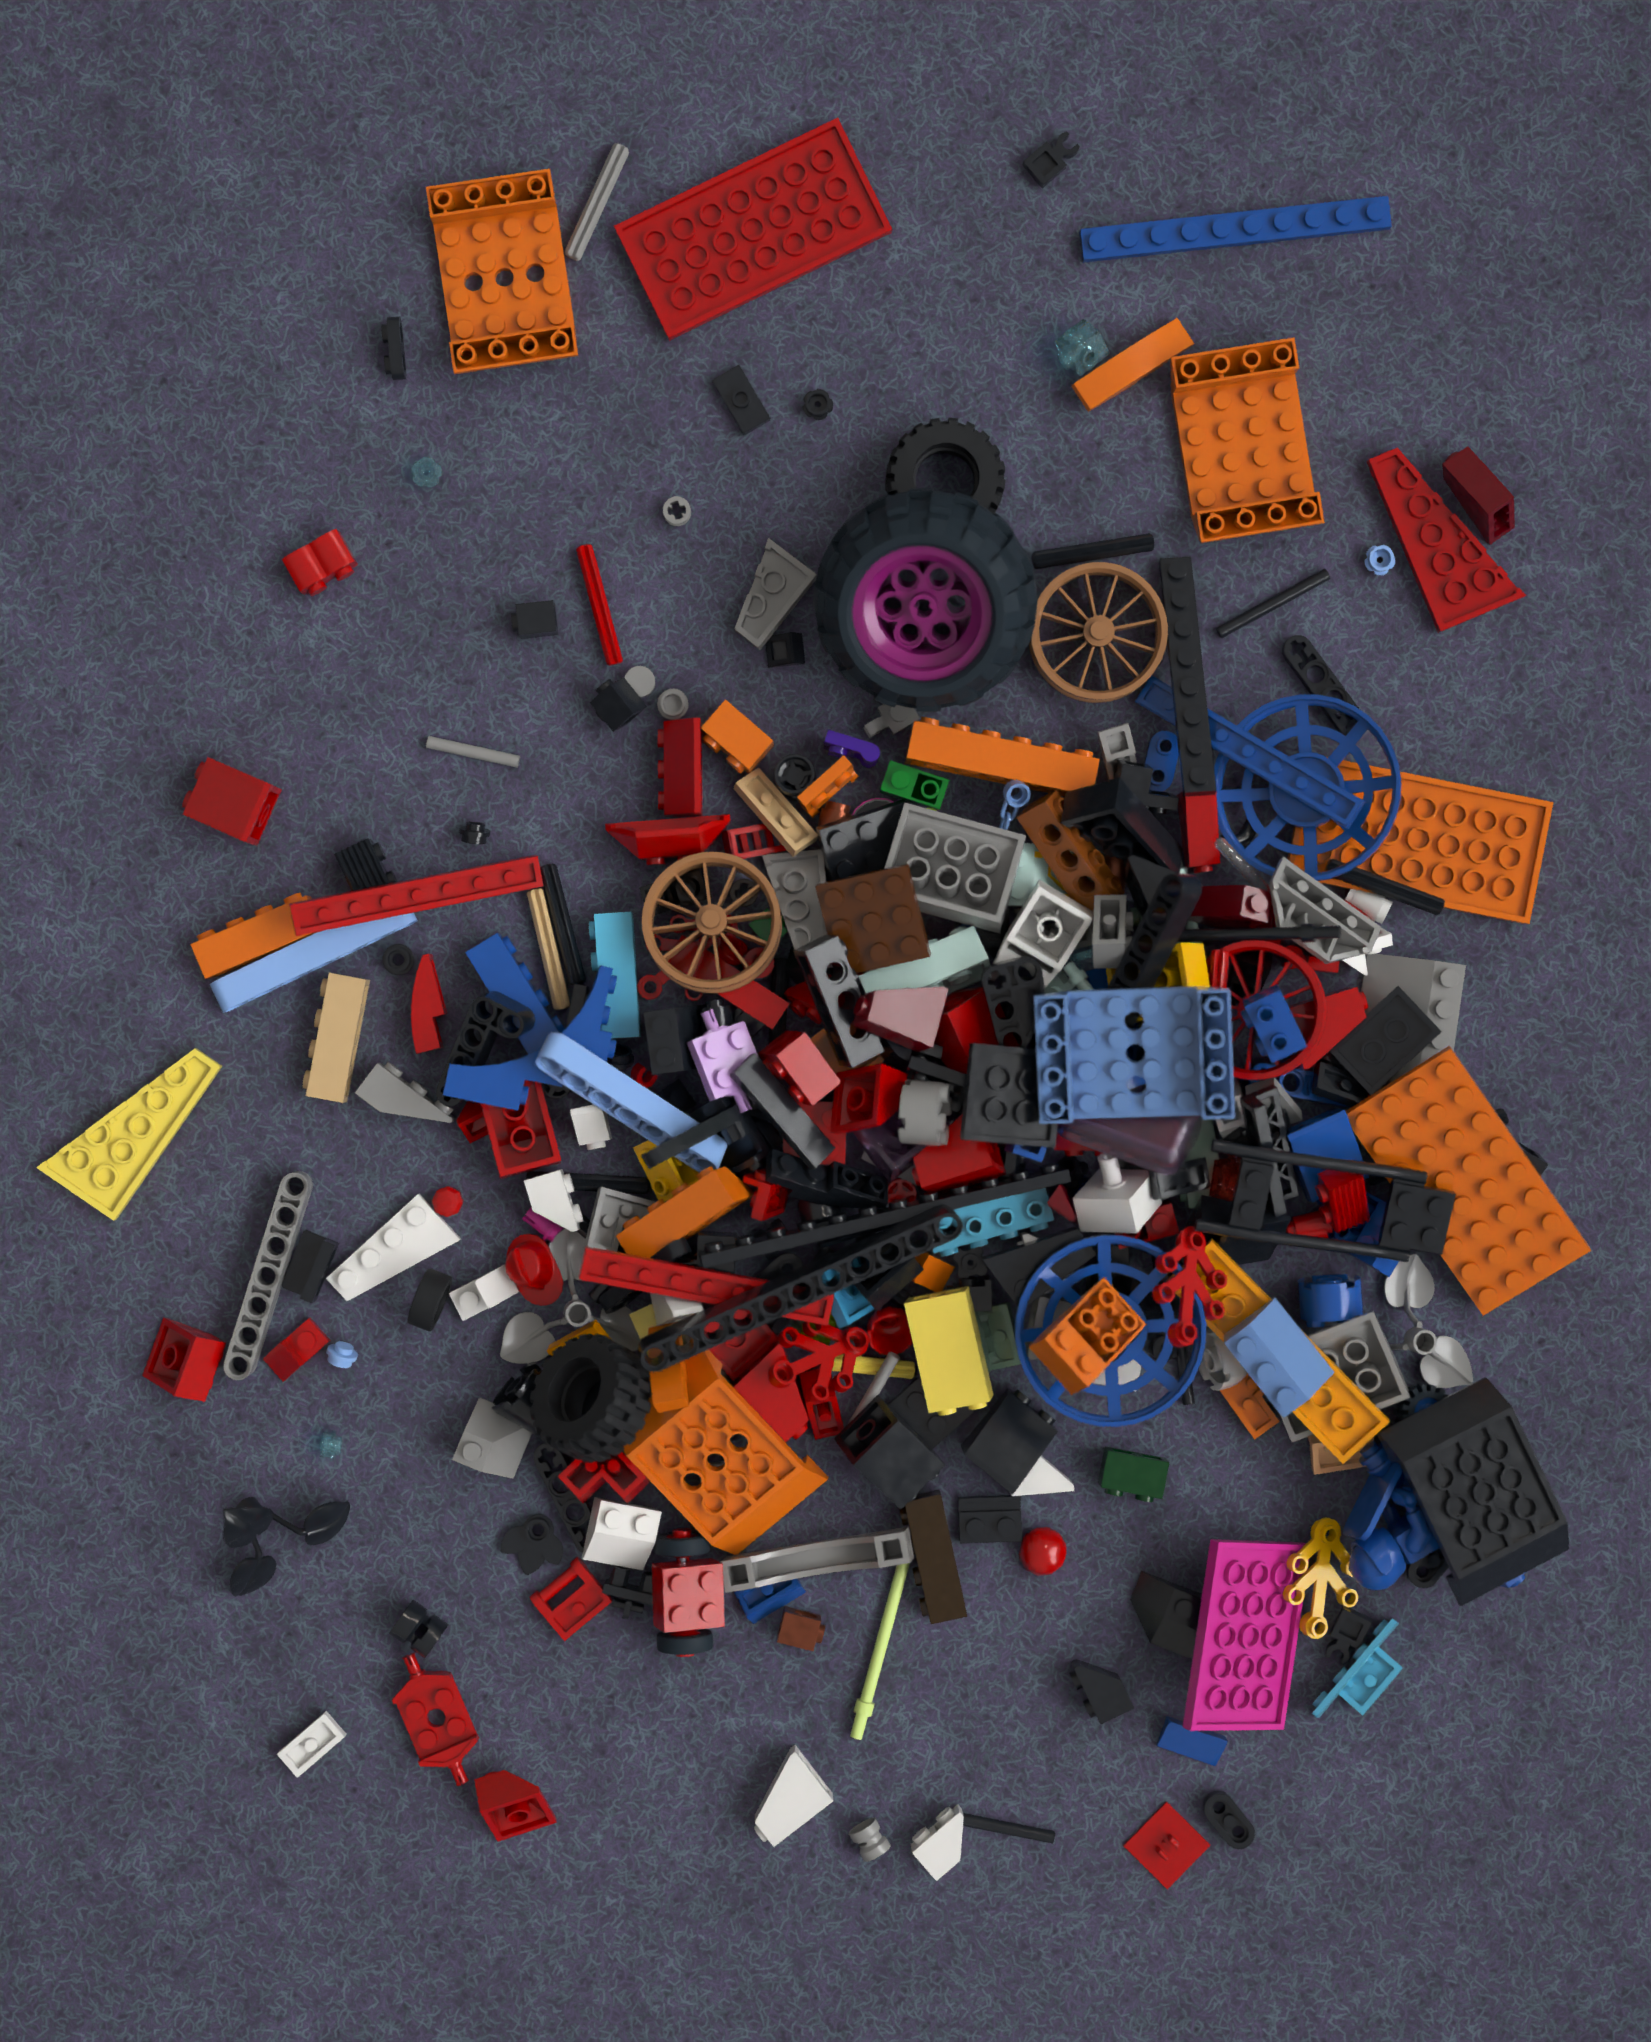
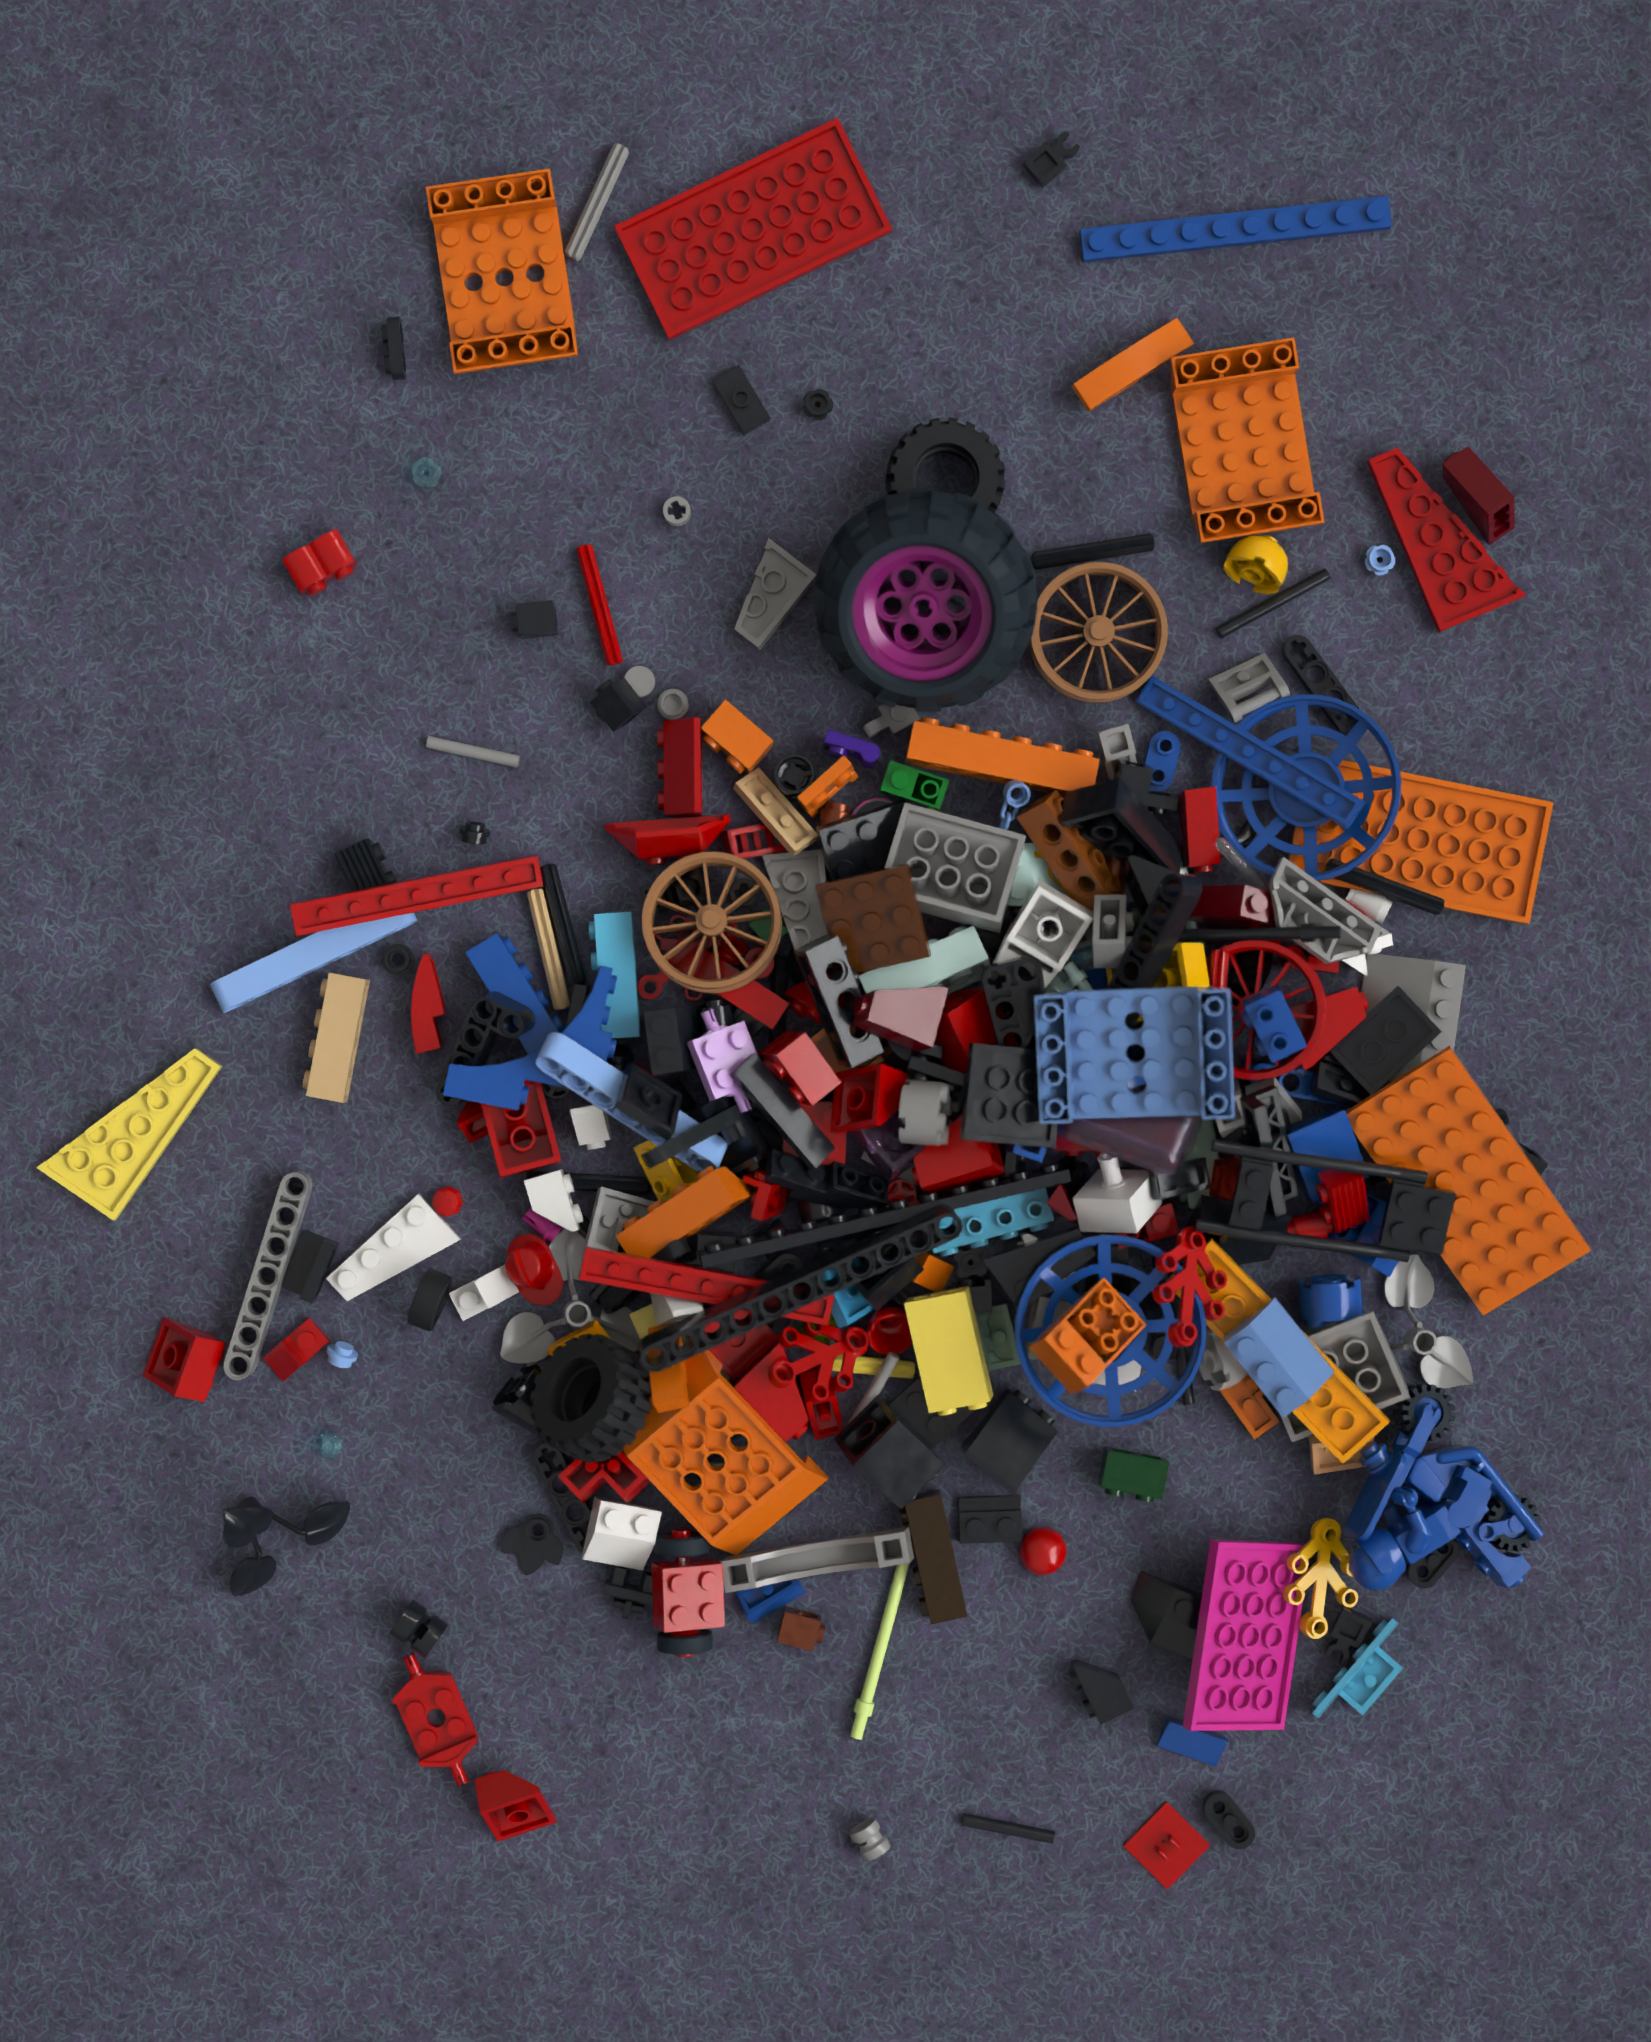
(231, 801): red slope -> none
(247, 939): orange brick -> none
(311, 1744): white plate -> none
(394, 1095): light grey slope -> none
(491, 1442): light grey slope -> none
(578, 1606): red plate -> none
(649, 1101): none -> black plate
(785, 650): black slope -> none
(791, 1799): white slope -> none
(940, 1845): white slope -> none
(1044, 1479): white slope -> none
(1081, 347): clear light blue brick -> none
(1187, 677): black plate -> none
(1245, 680): none -> light grey plate
(1259, 562): none -> yellow cylinder
(1478, 1488): black slope -> none

